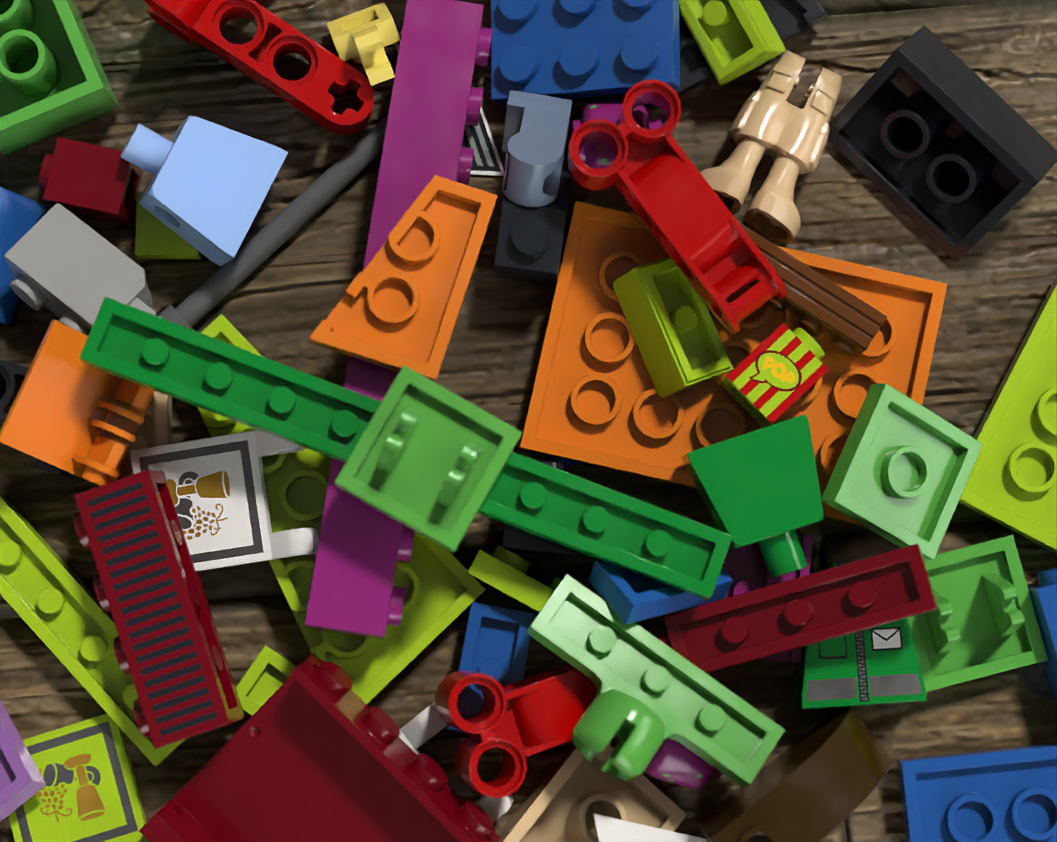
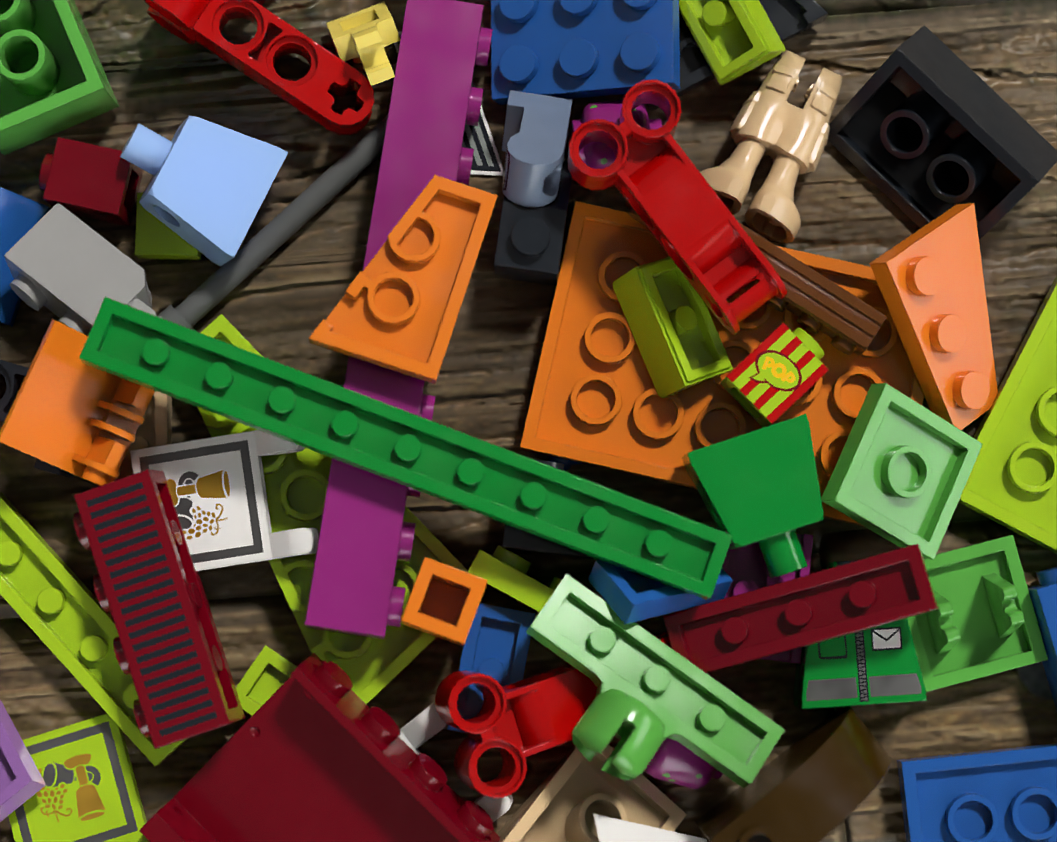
(428, 458): bright green plate -> none
(444, 601): none -> orange brick
(942, 313): none -> orange wing

